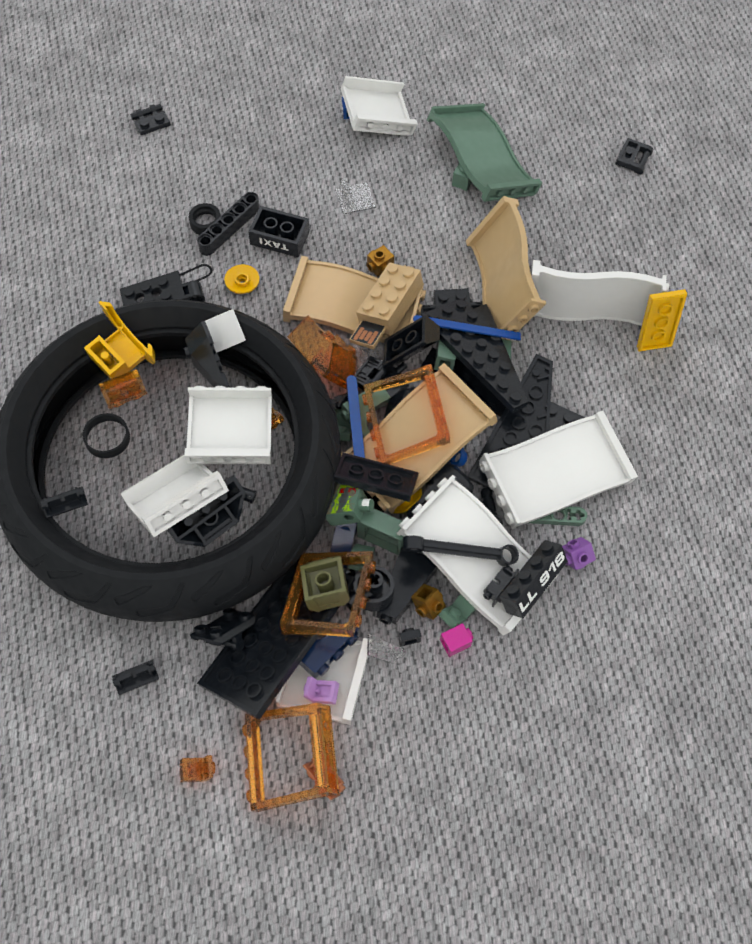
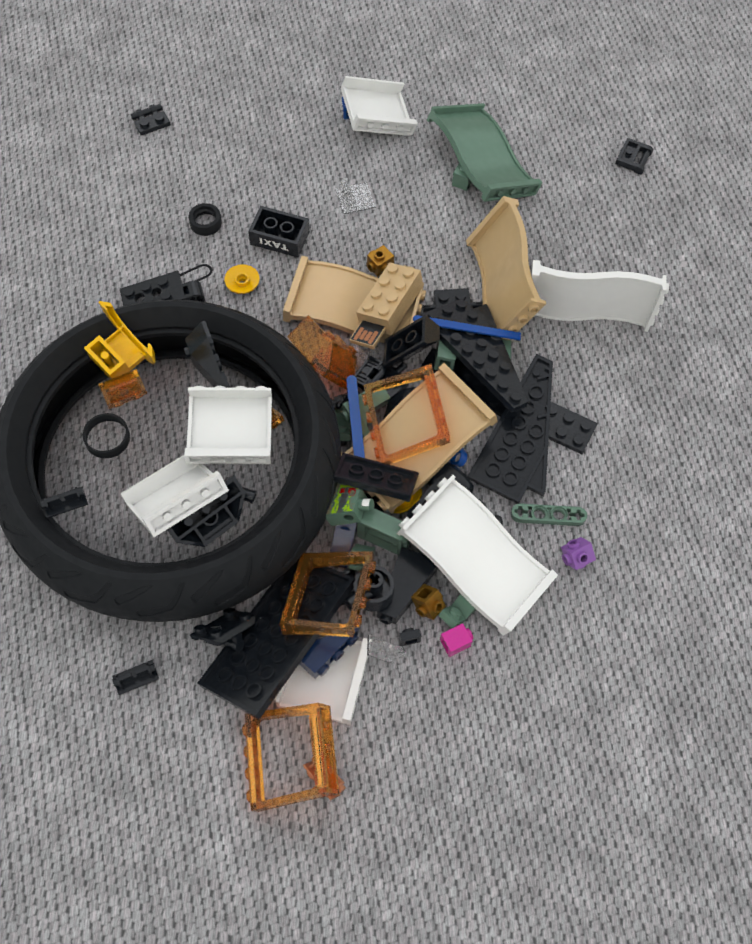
(197, 769): clear orange bracket -> none
(225, 330): white sticker -> none
(228, 223): black beam -> none
(321, 691): lavender bracket -> none
(324, 584): olive slope -> none
(419, 544): black piece -> none
(488, 500): black axle -> none
(494, 589): black hinge -> none
(533, 579): black brick -> none
(557, 469): white panel -> none
(661, 320): yellow plate -> none

